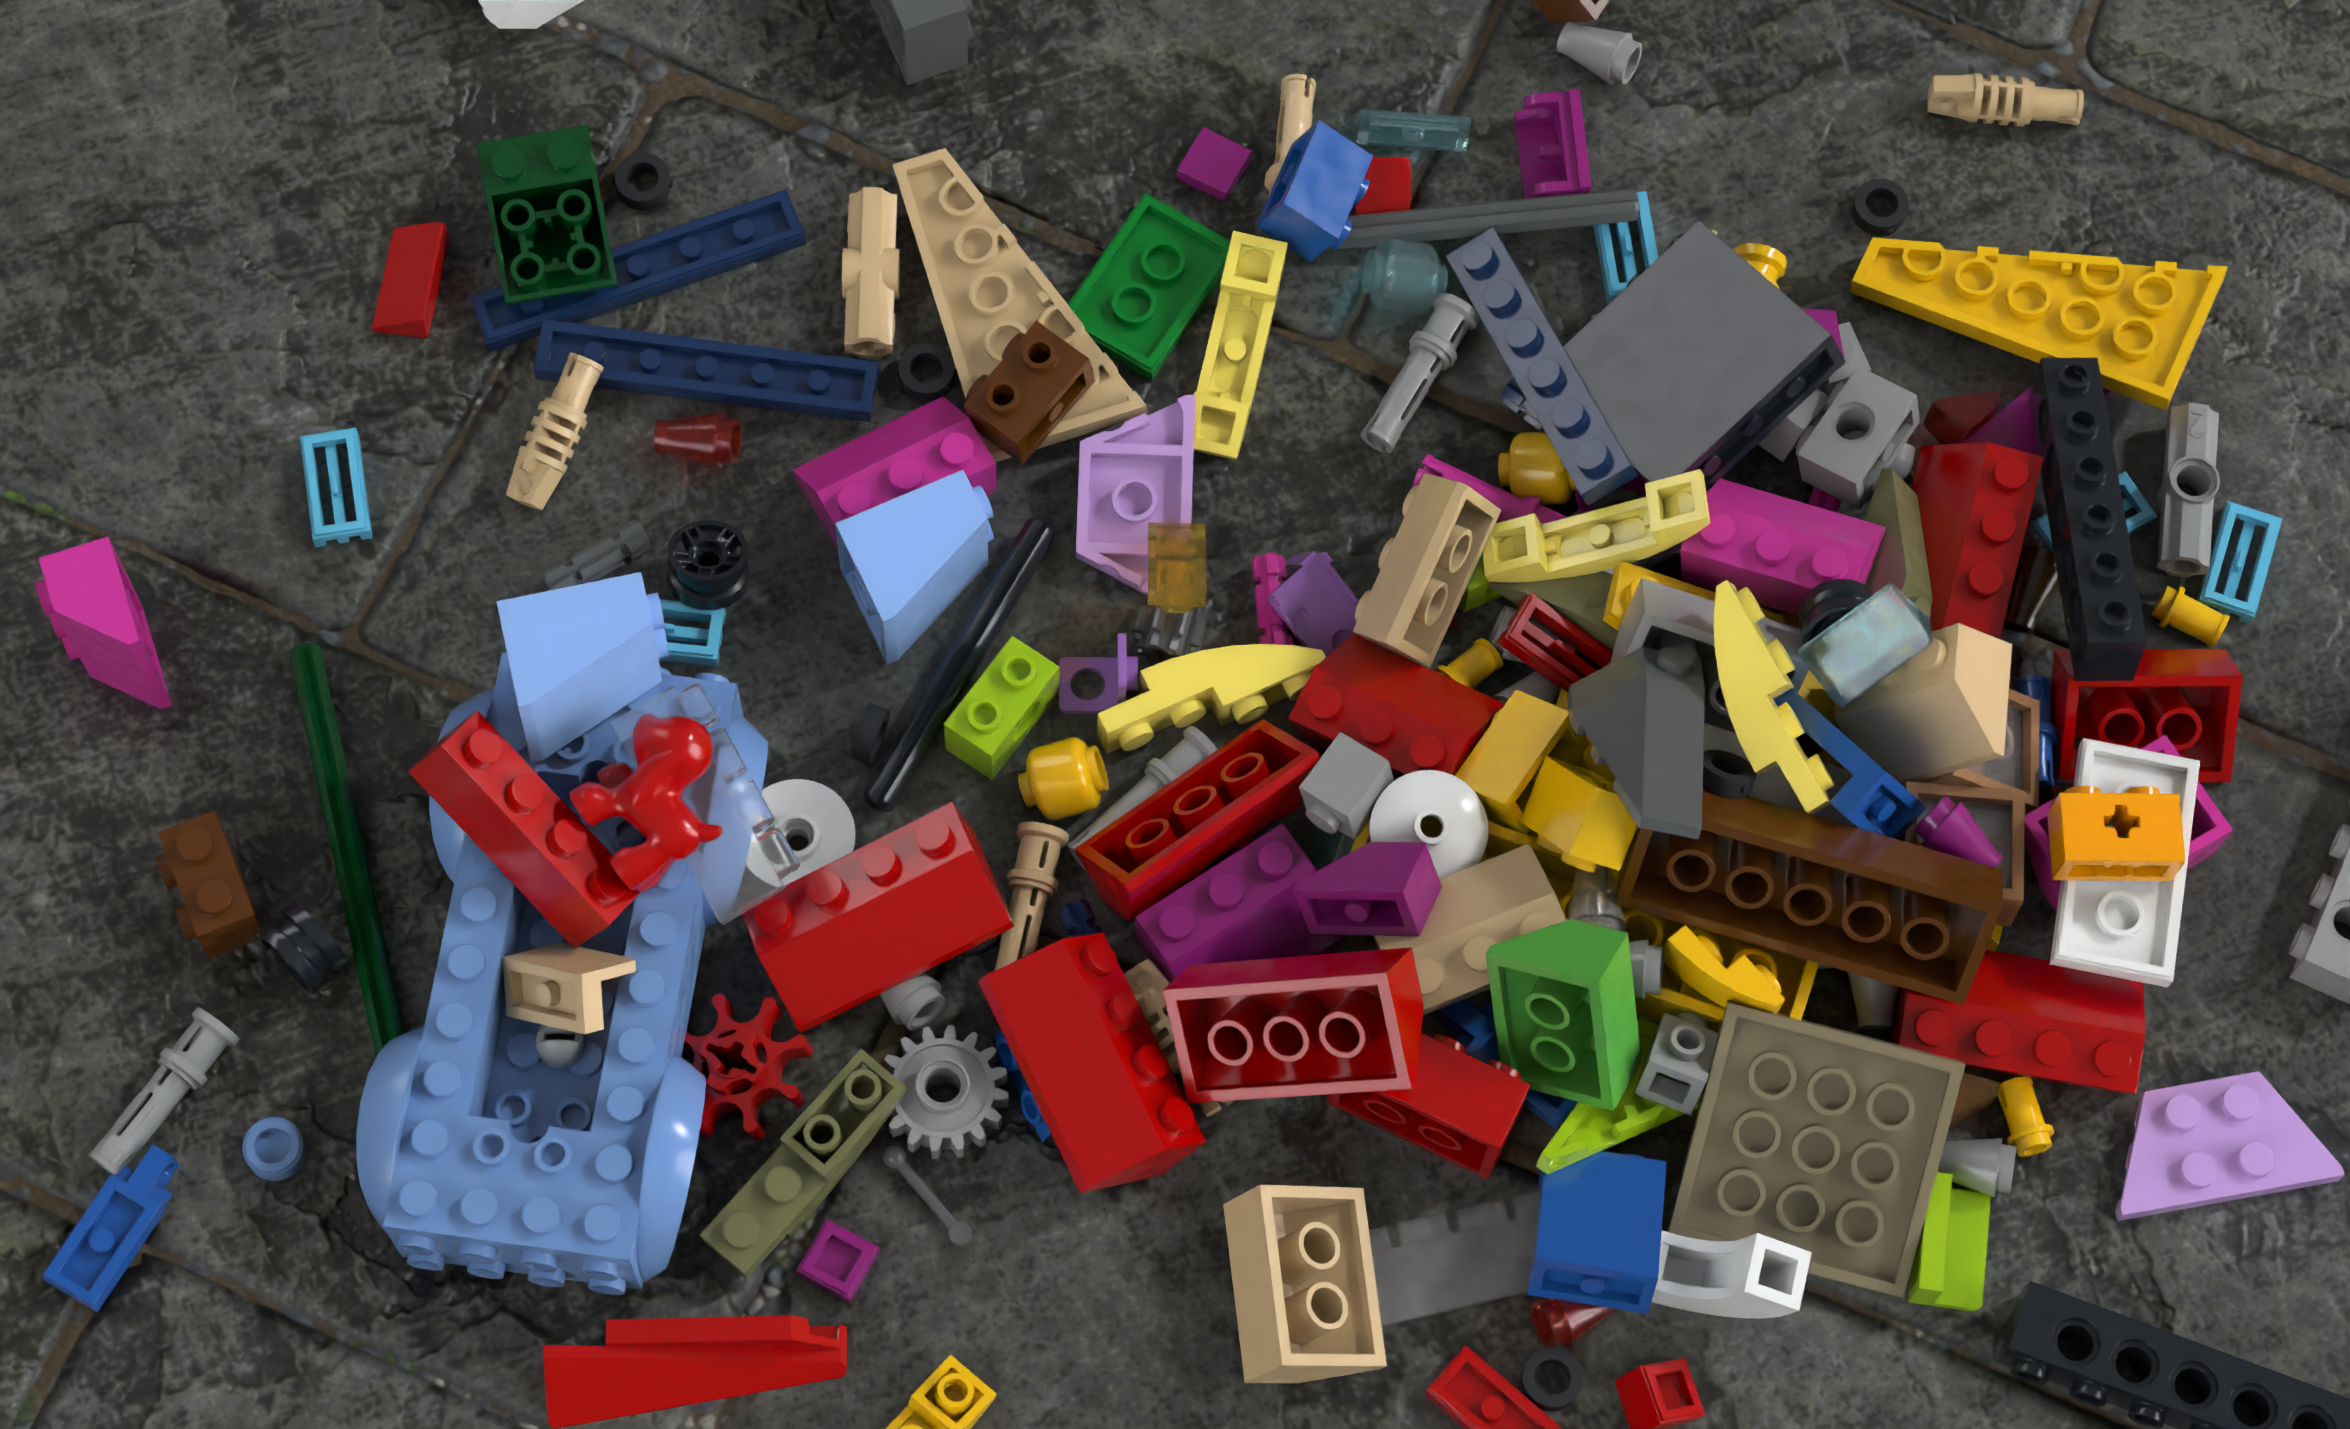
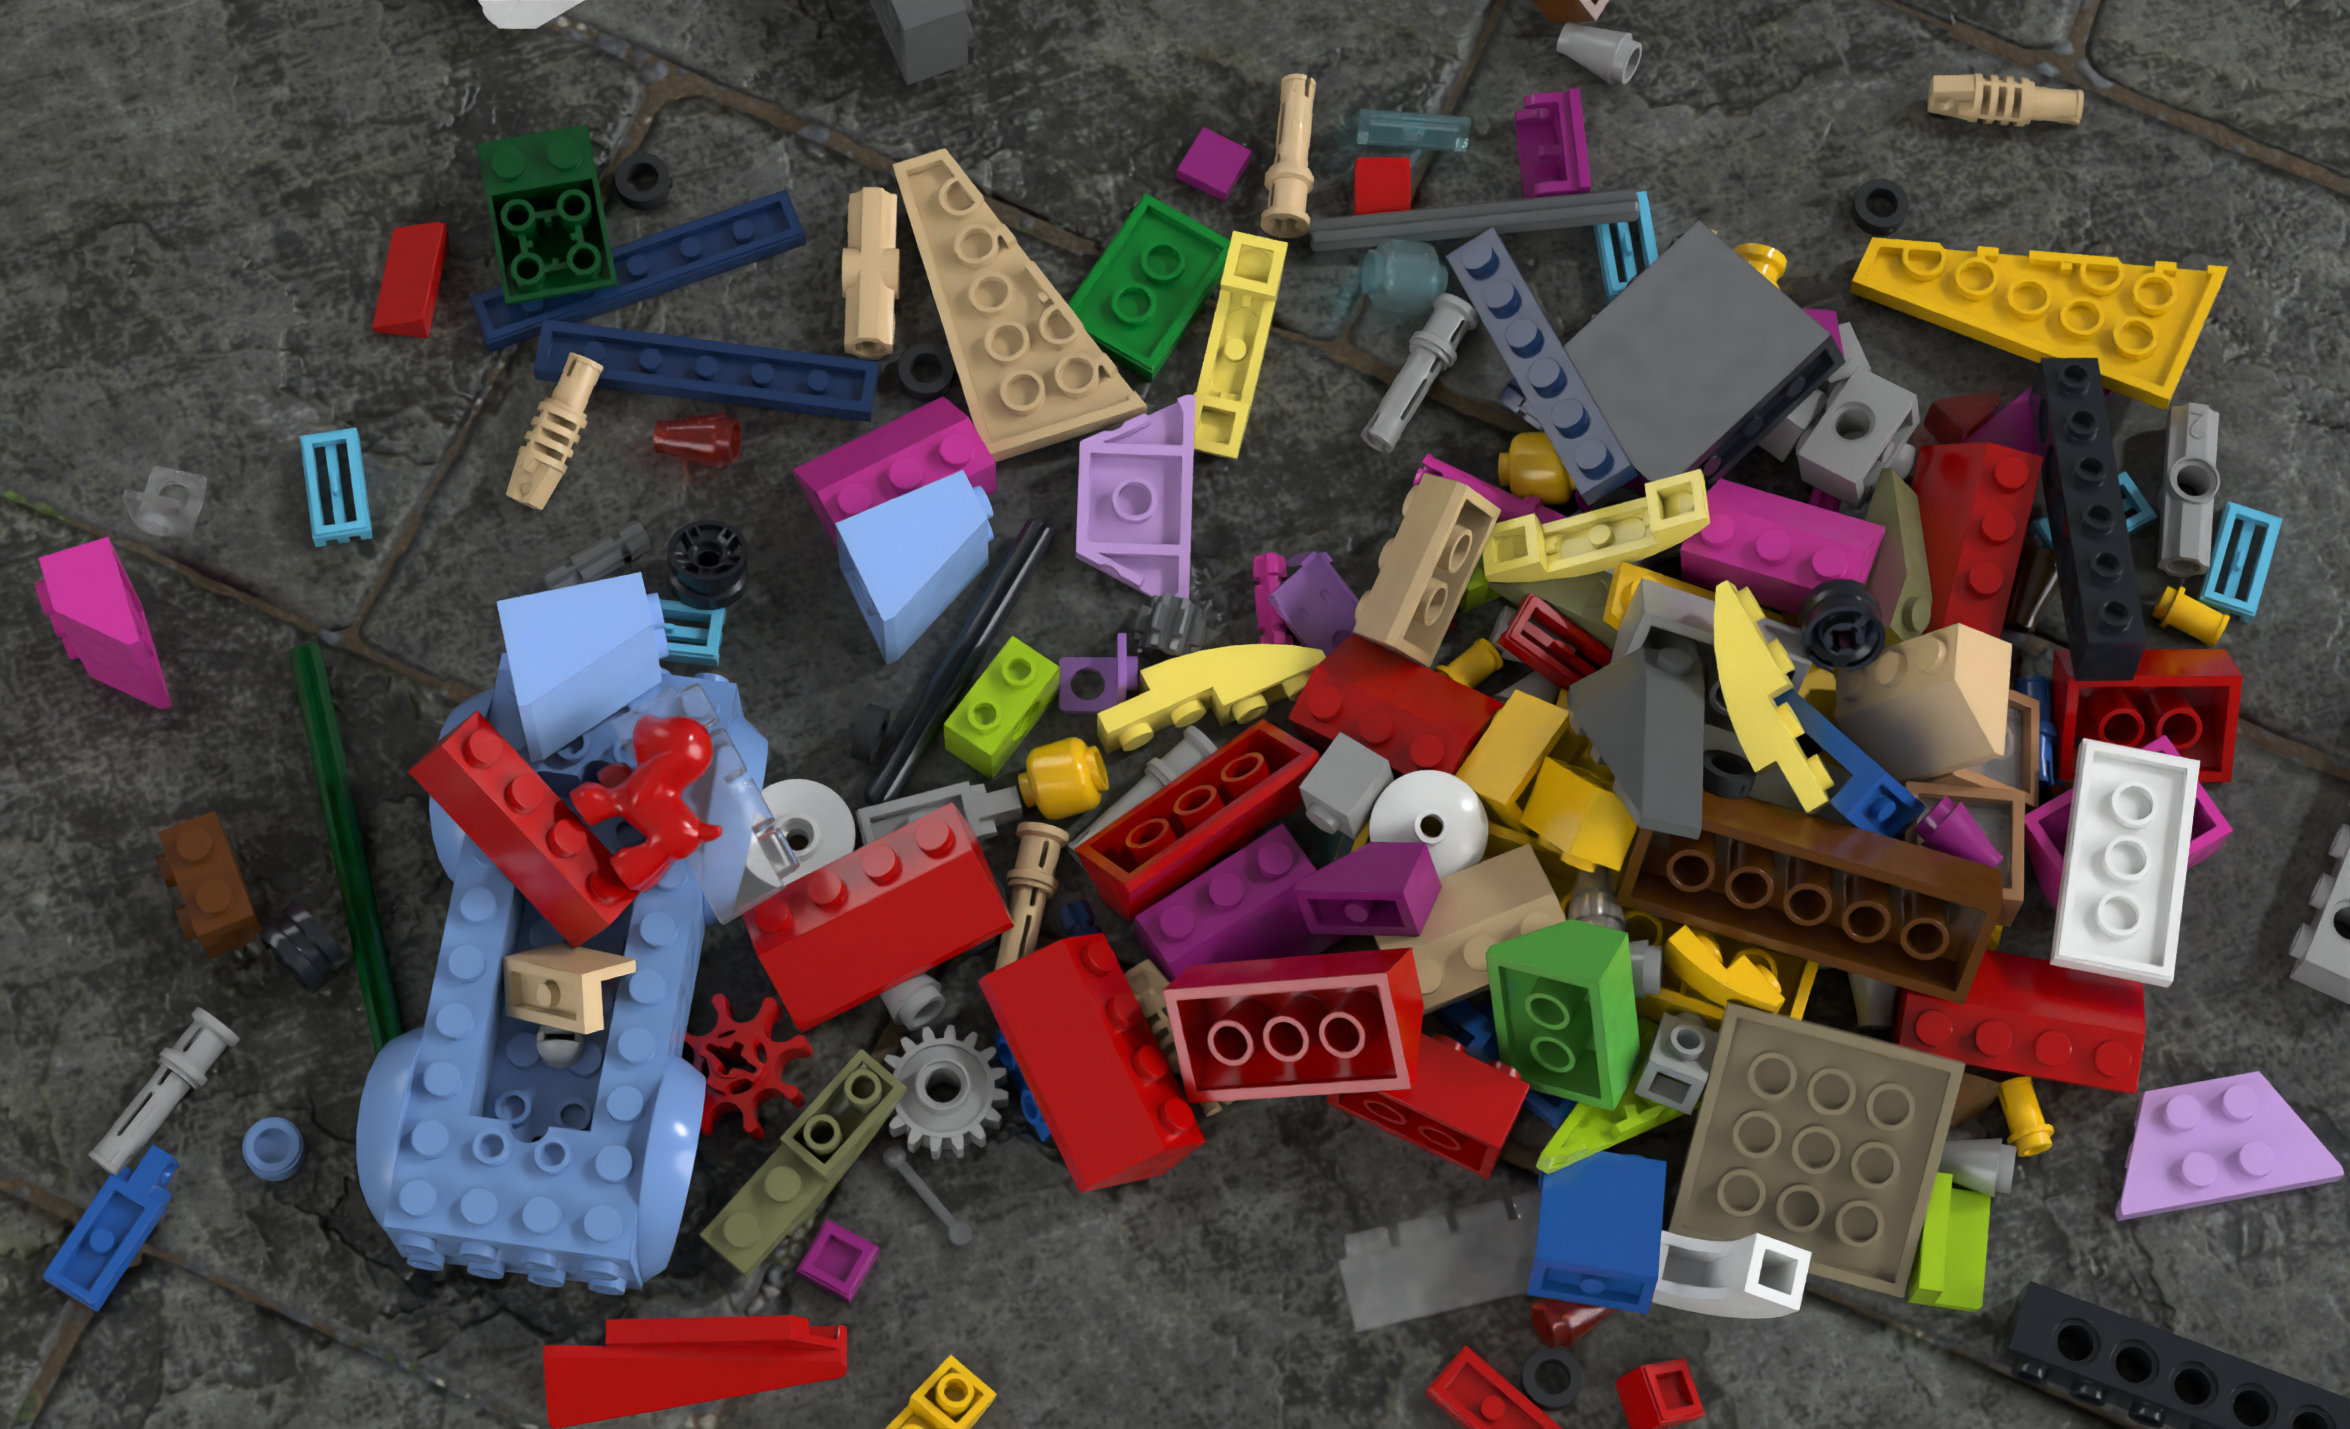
(163, 514): none -> clear bracket
(980, 810): none -> light grey hinge
(1028, 391): reddish brown brick -> none
(1176, 566): clear yellow slope -> none
(1303, 1283): tan slope -> none
(1316, 192): blue brick -> none
(1867, 644): clear light blue slope -> none
(2090, 851): light orange brick -> none

